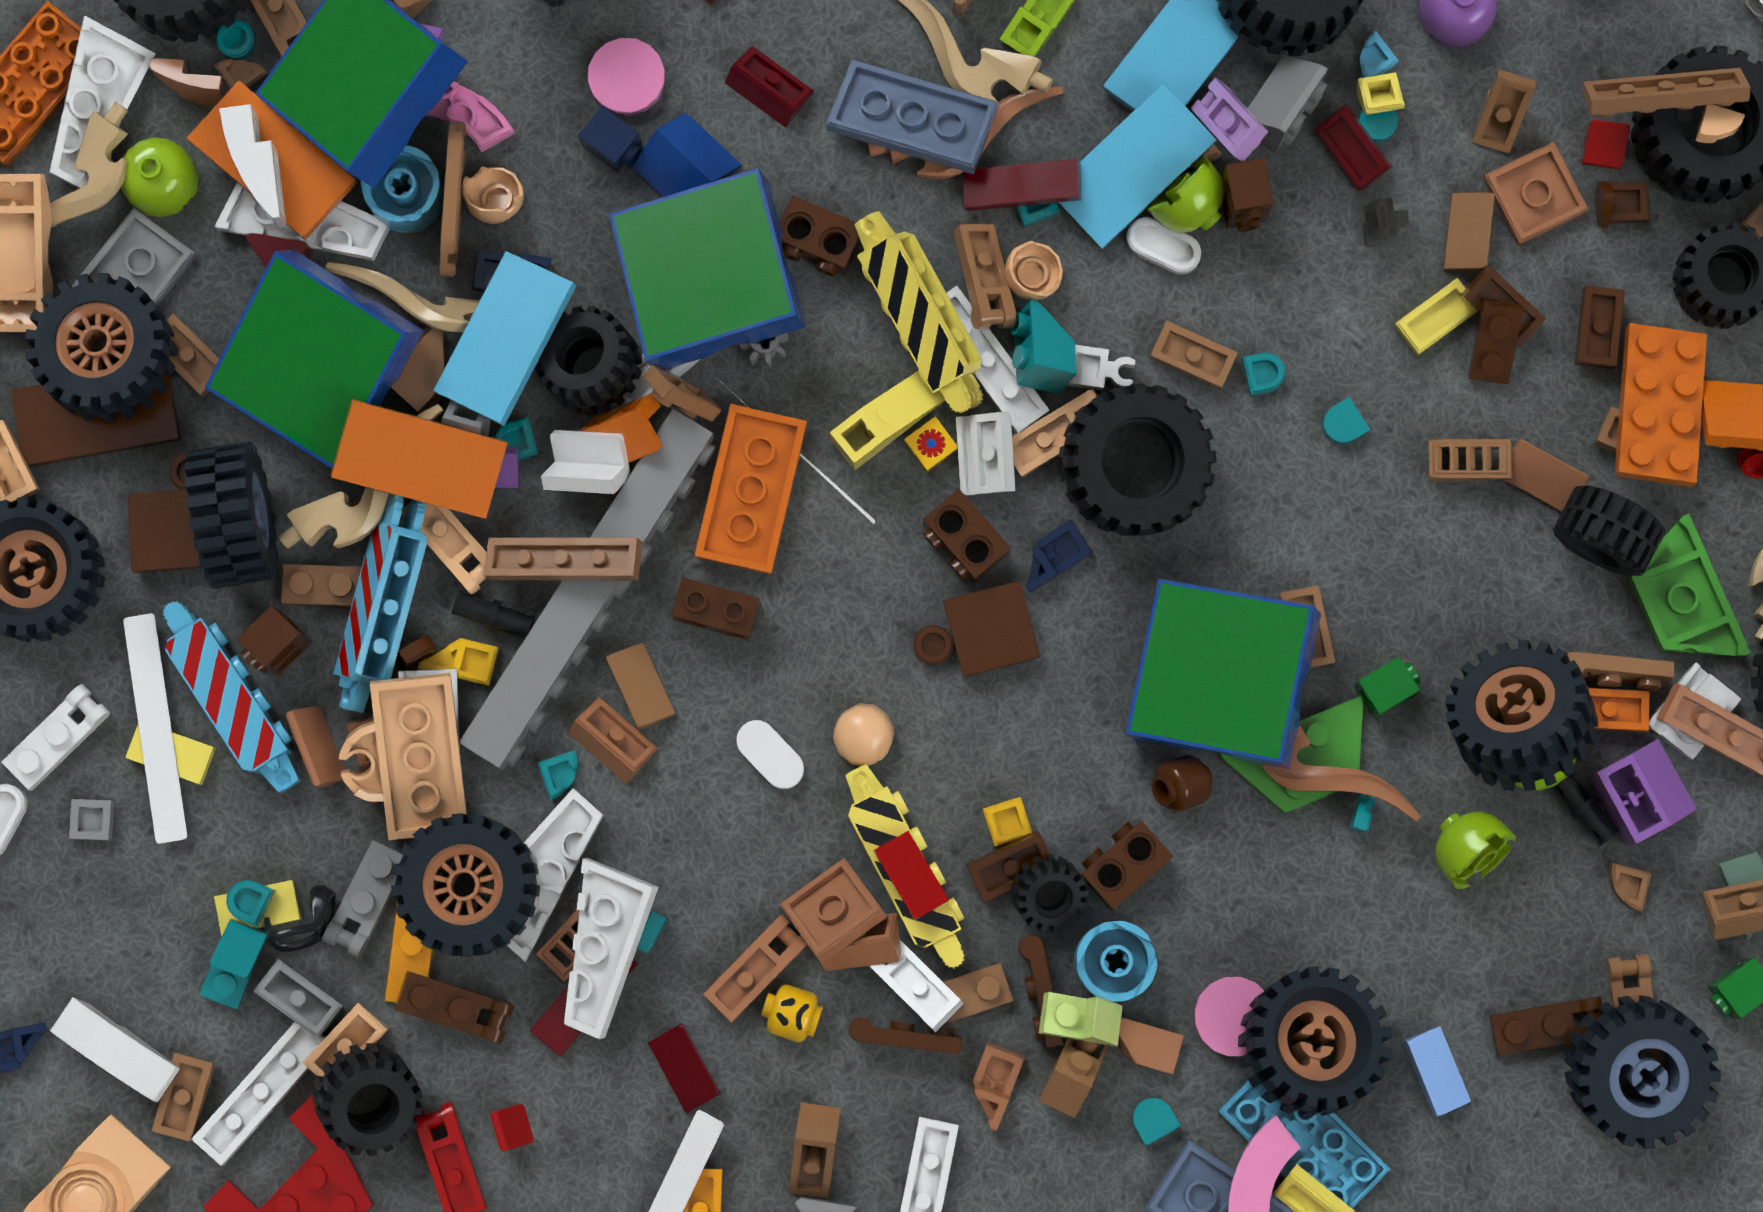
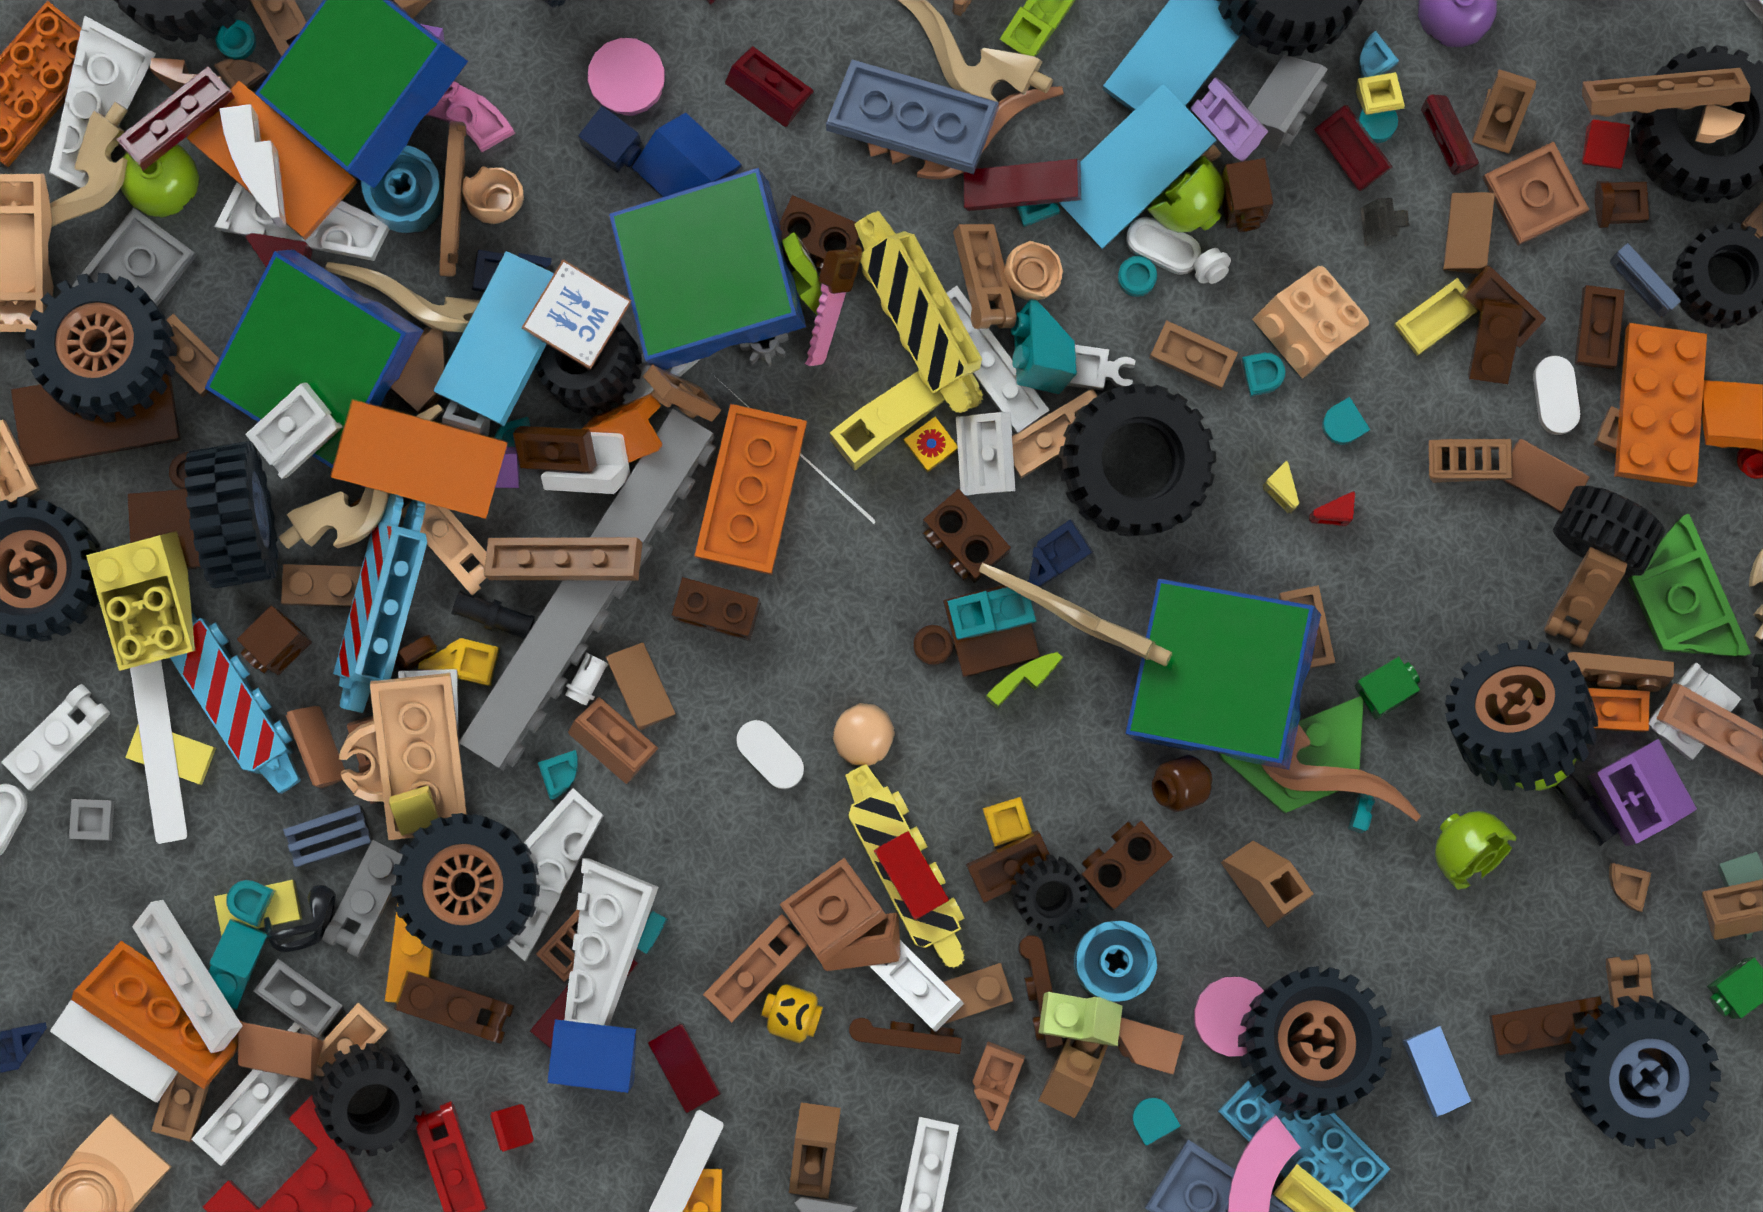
(137, 1002): none -> orange plate
(145, 599): none -> light yellow slope
(175, 118): none -> tile
(187, 976): none -> white plate
(278, 1051): none -> nougat slope
(294, 430): none -> white plate
(295, 846): none -> sand blue tile
(413, 809): none -> light yellow slope
(555, 448): none -> reddish brown plate
(576, 314): none -> white tile
(586, 679): none -> white pin
(592, 1056): none -> blue slope
(805, 275): none -> lime slope
(833, 287): none -> piece
(990, 612): none -> teal slope
(1032, 673): none -> lime slope
(1082, 618): none -> tan piece
(1137, 276): none -> teal tile
(1211, 266): none -> white plate
(1267, 881): none -> medium nougat slope
(1282, 488): none -> light yellow slope
(1311, 320): none -> light nougat bracket
(1337, 512): none -> red slope
(1449, 134): none -> dark red slope
(1556, 395): none -> white tile
(1586, 596): none -> medium nougat plate
(1644, 280): none -> sand blue tile

